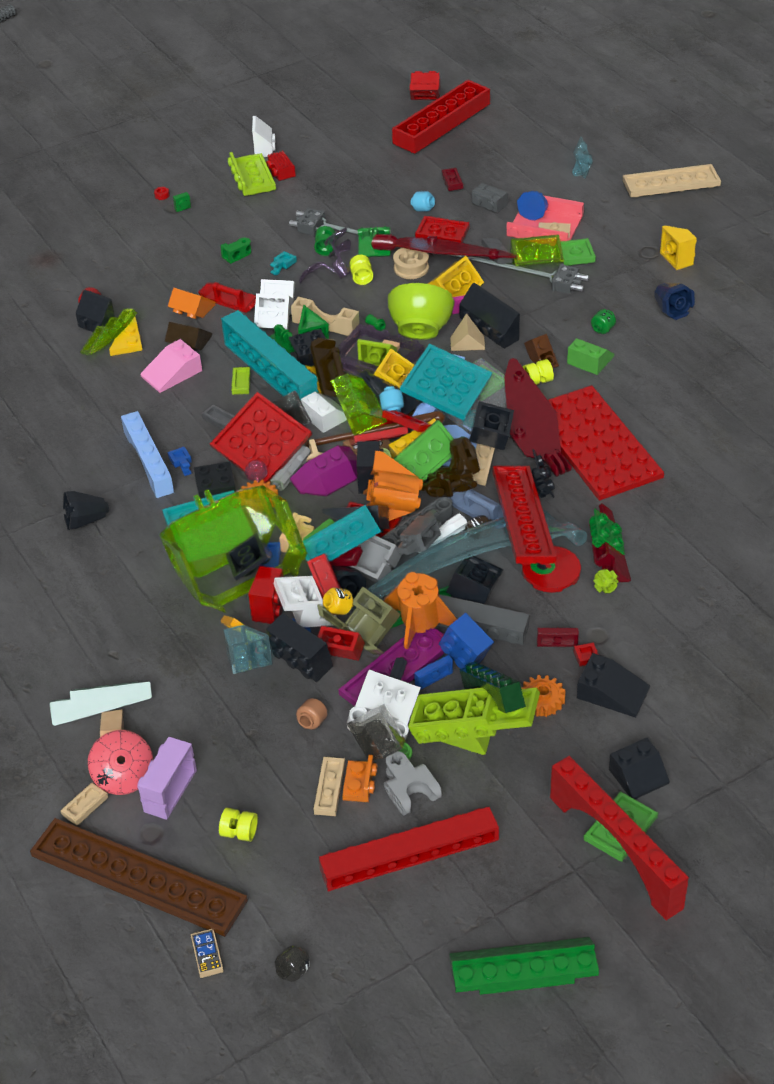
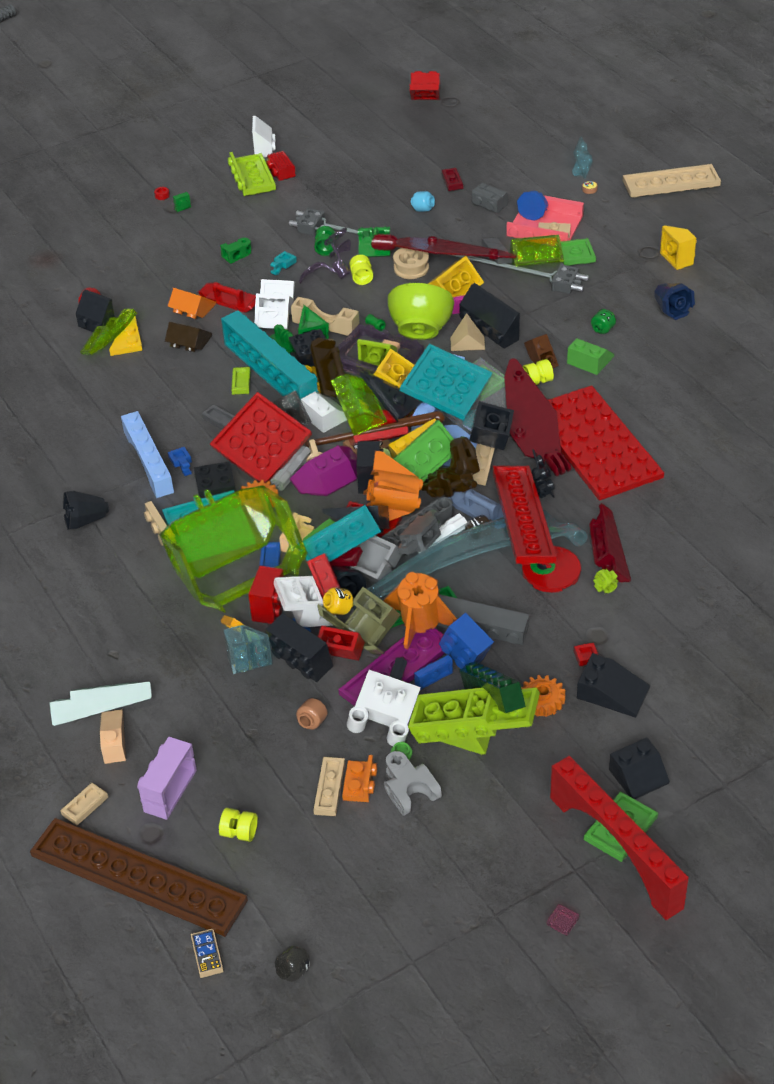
(108, 773): coral dish -> none
(153, 516): none -> tan plate
(172, 366): bright pink slope -> none
(248, 556): black slope -> none
(257, 475): clear pink plate -> none
(377, 733): clear smoke slope -> none
(391, 399): medium azure head -> none
(405, 420): red tile -> none
(408, 848): red brick -> none
(440, 116): red brick -> none
(442, 229): red plate -> none
(474, 580): black slope -> none
(524, 966): green slope -> none
(557, 637): dark red plate -> none
(563, 919): none -> clear pink tile
(589, 187): none -> tile
(605, 530): green hinge -> none

